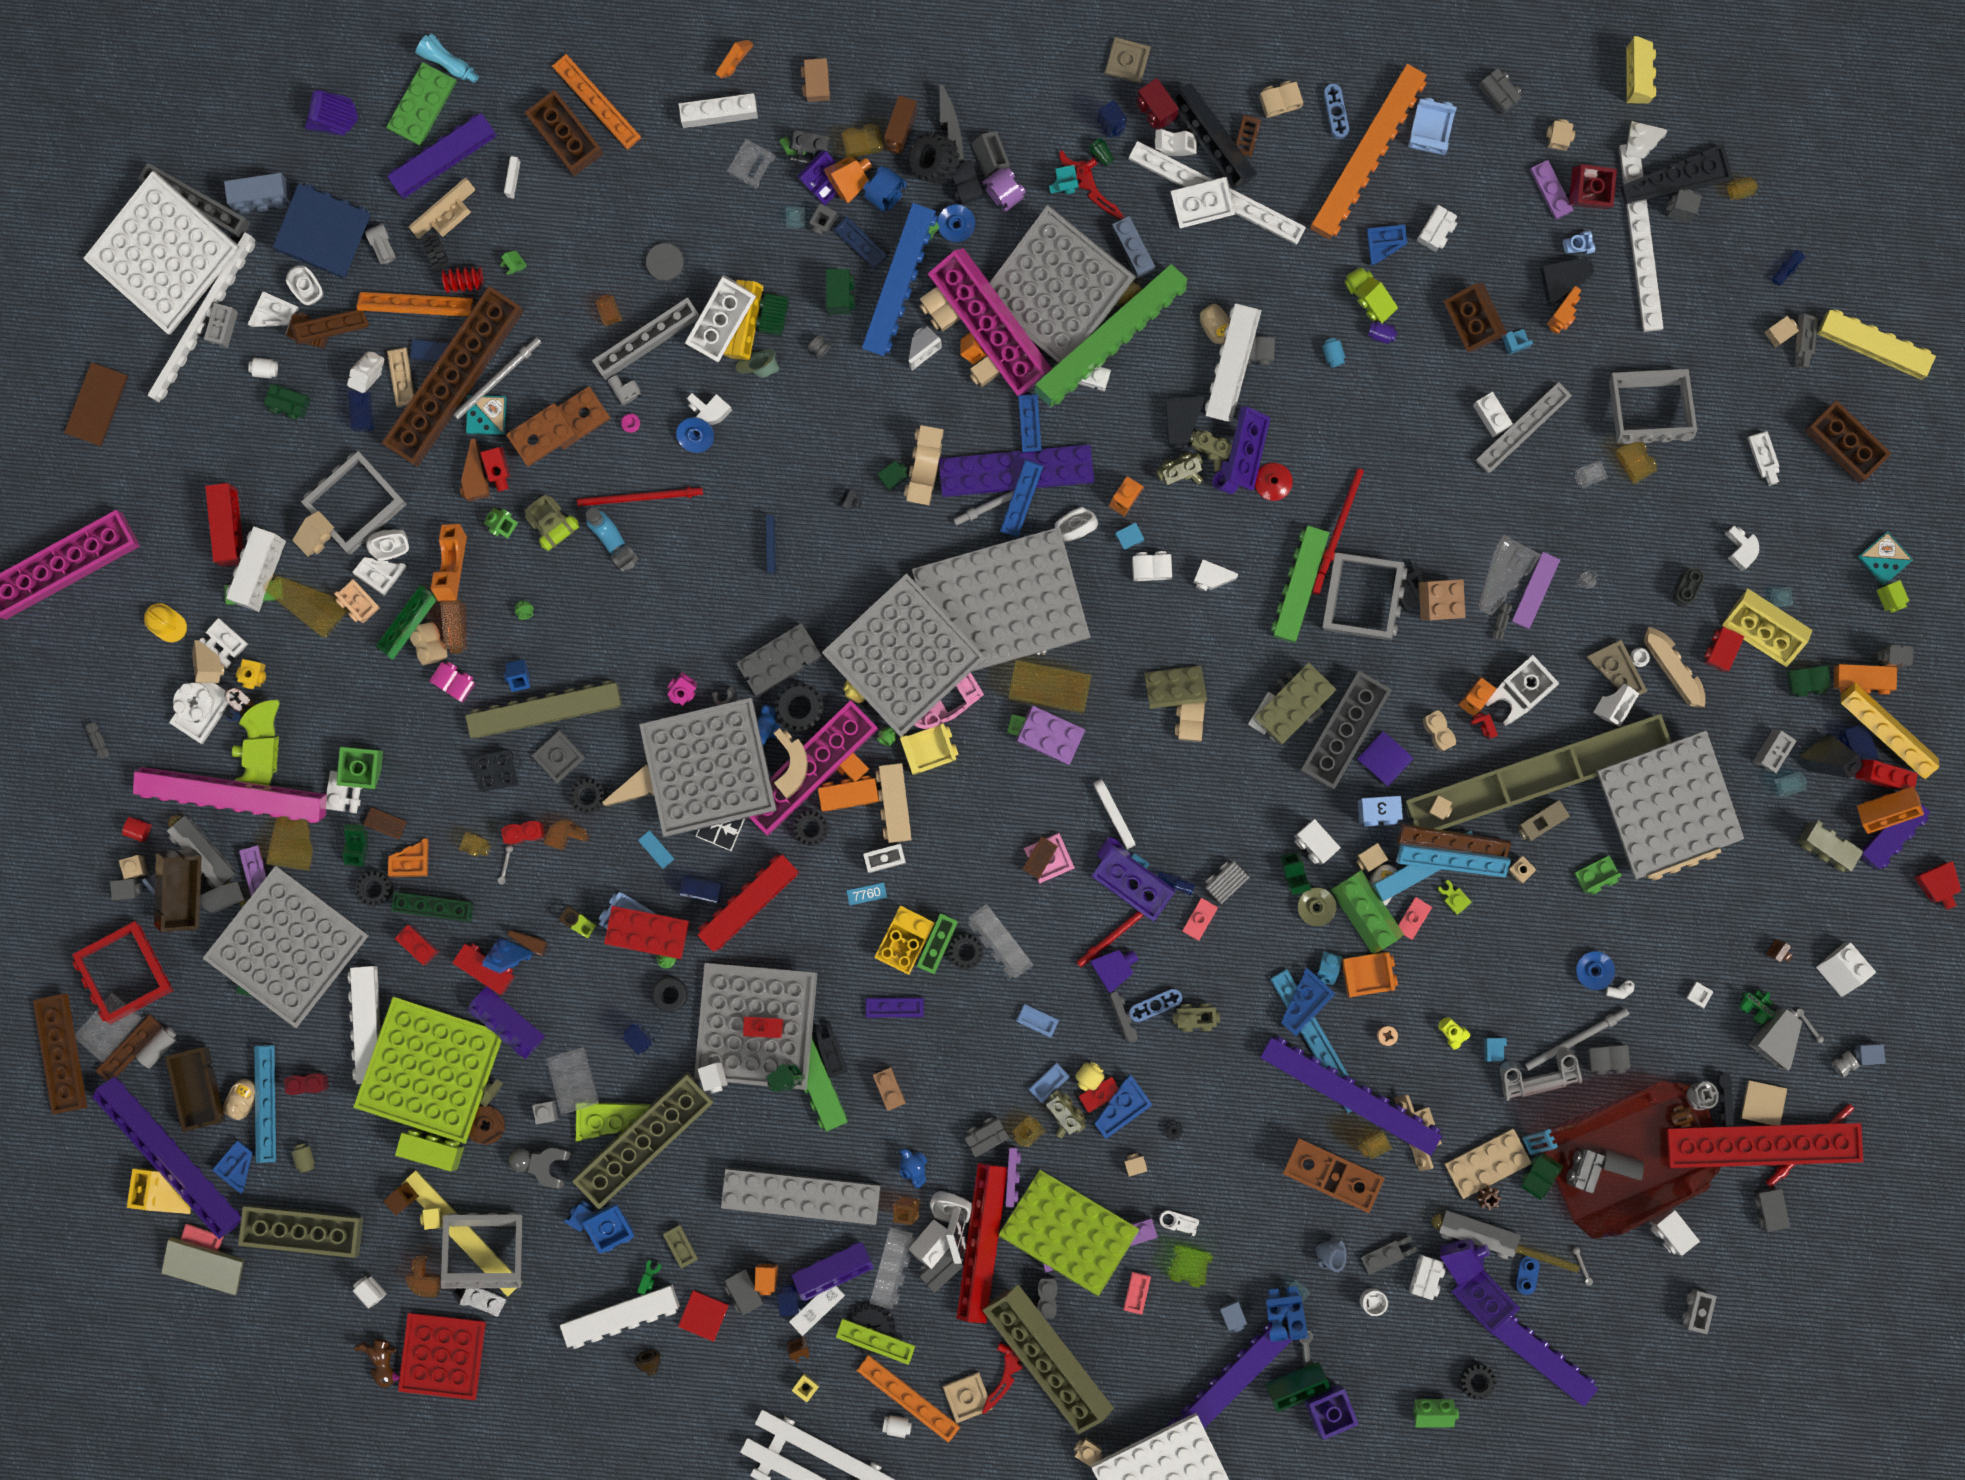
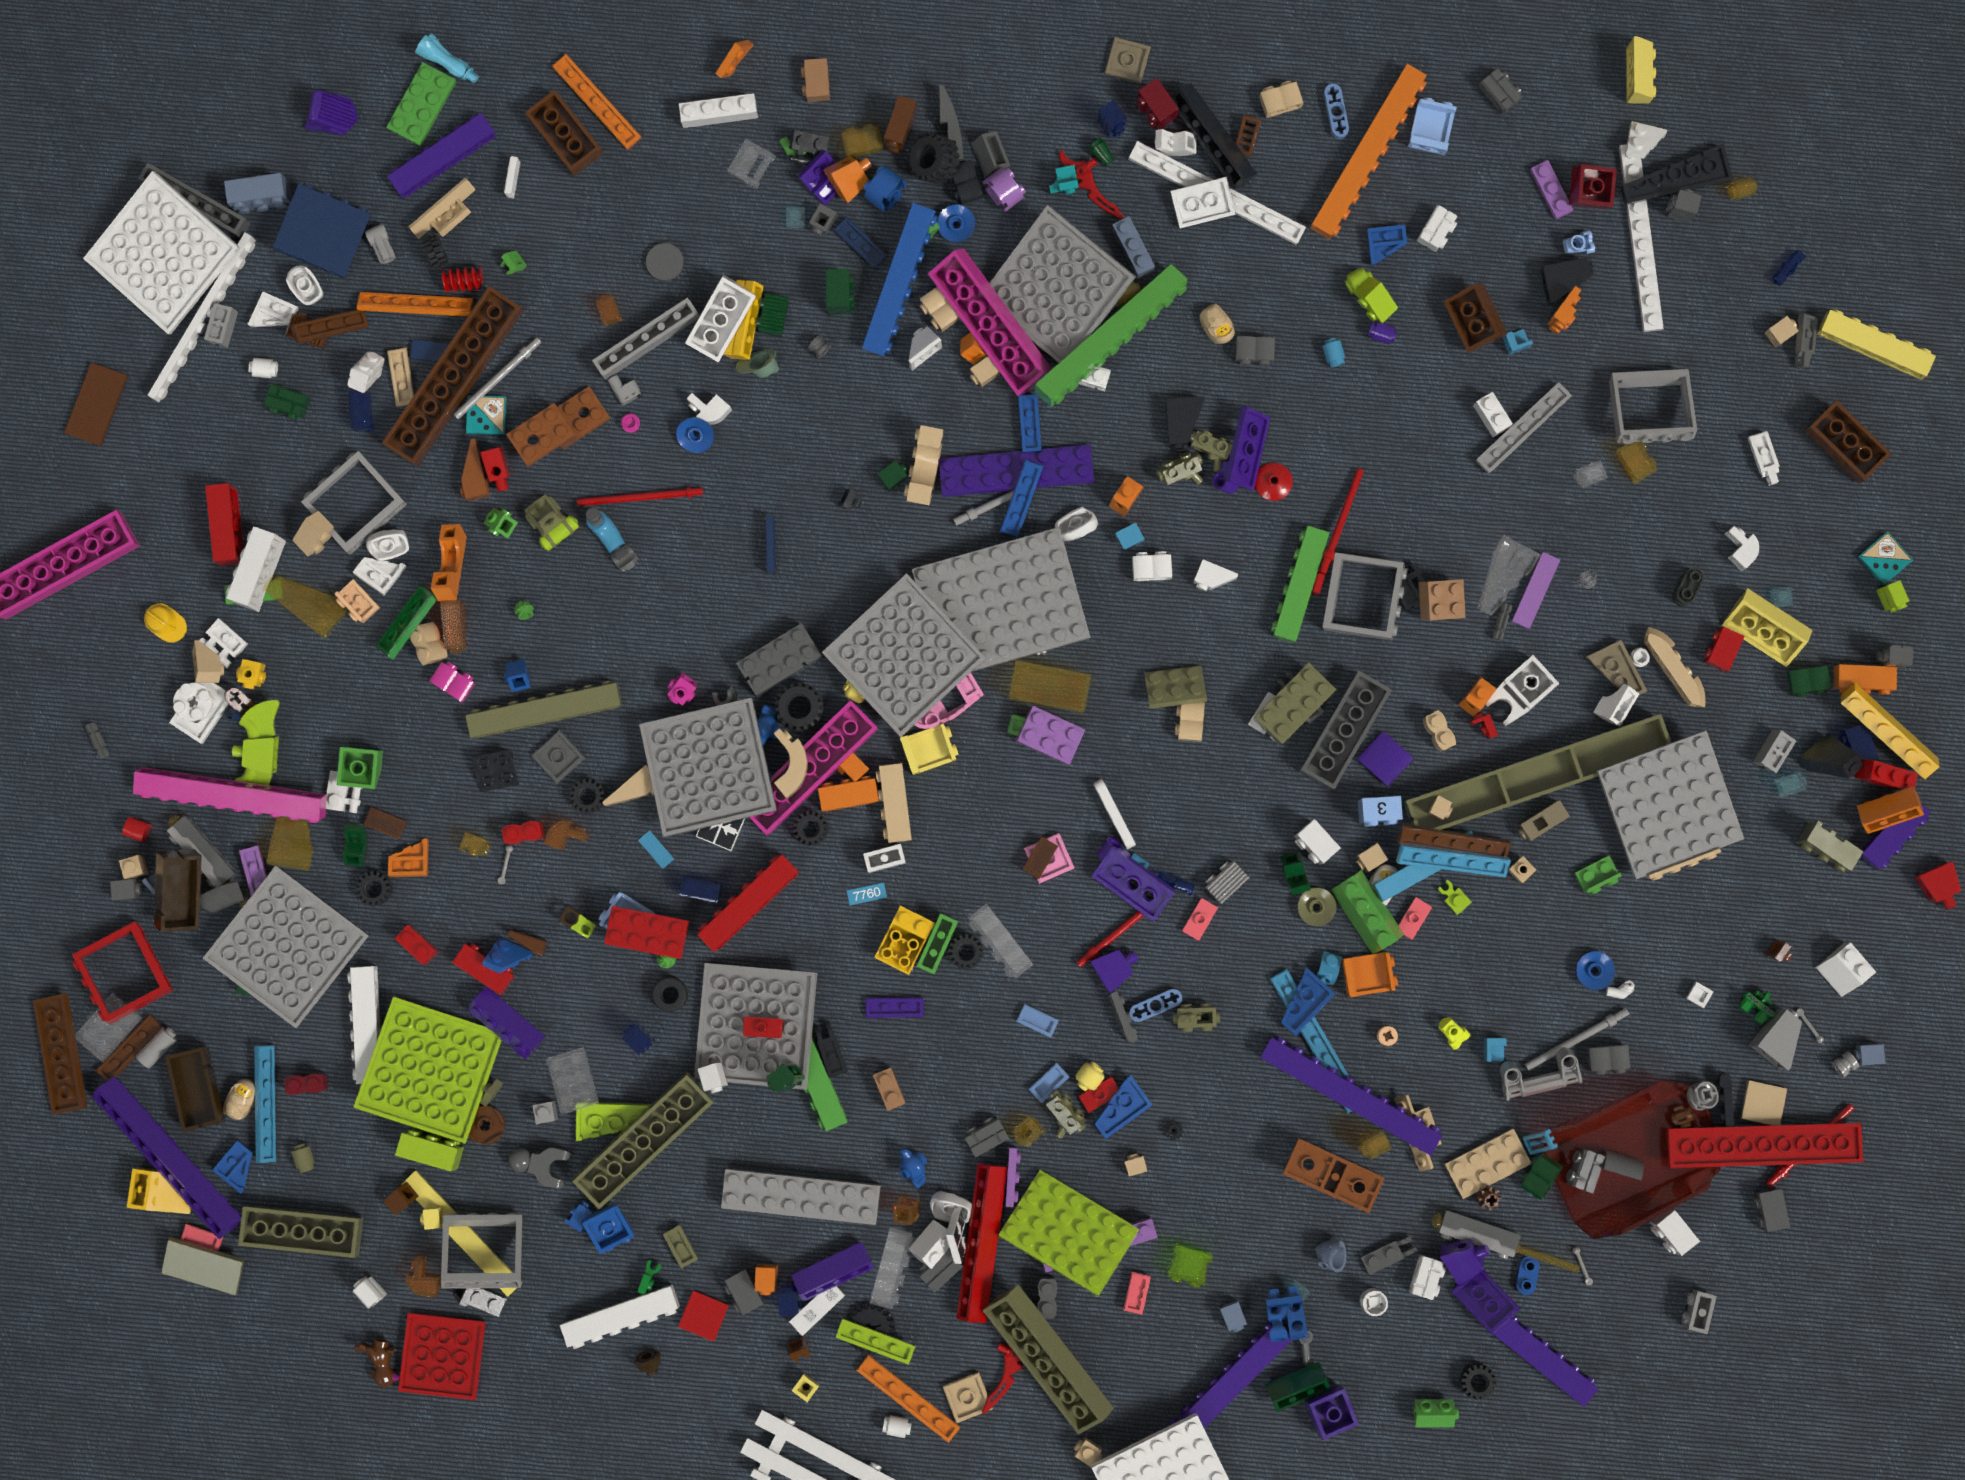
(432, 907): dark green brick -> none
(887, 736): bright green plate -> none
(1181, 1222): white piece -> none
(1233, 362): white brick -> none
(1560, 135): tan brick -> none

